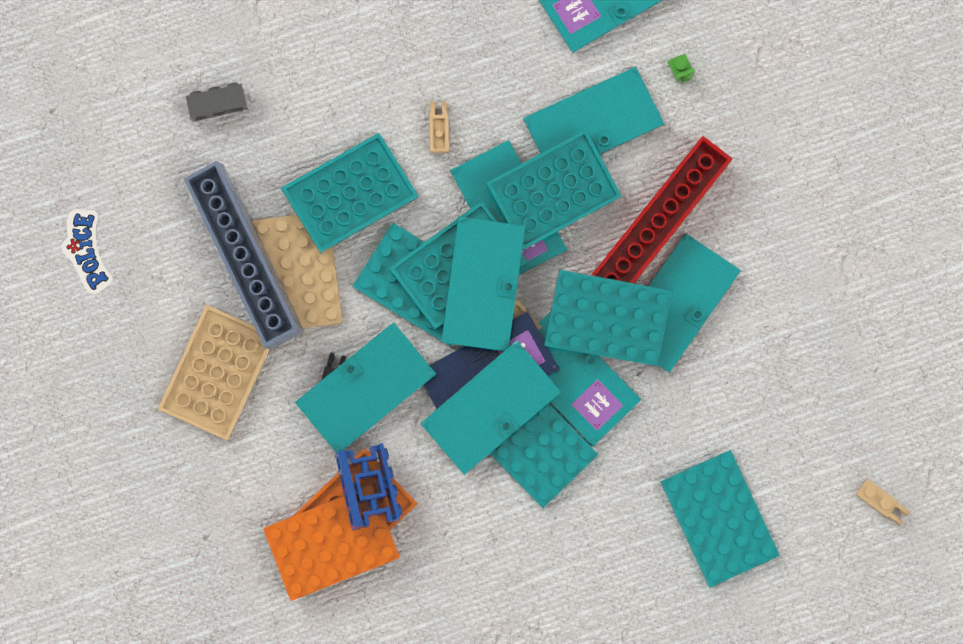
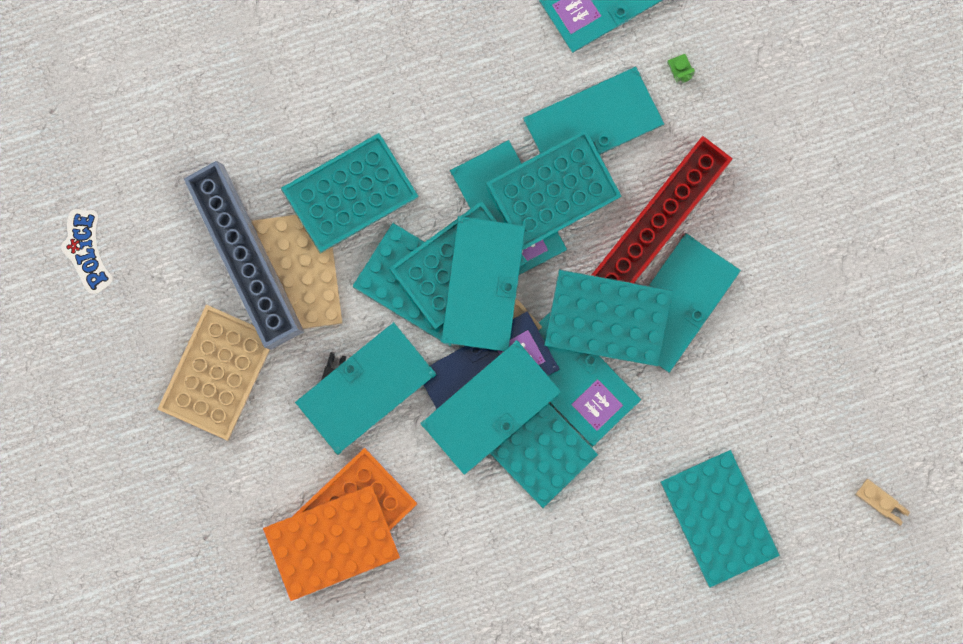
(216, 102): dark grey brick -> none
(354, 489): blue fence -> none
(439, 129): tan hinge -> none

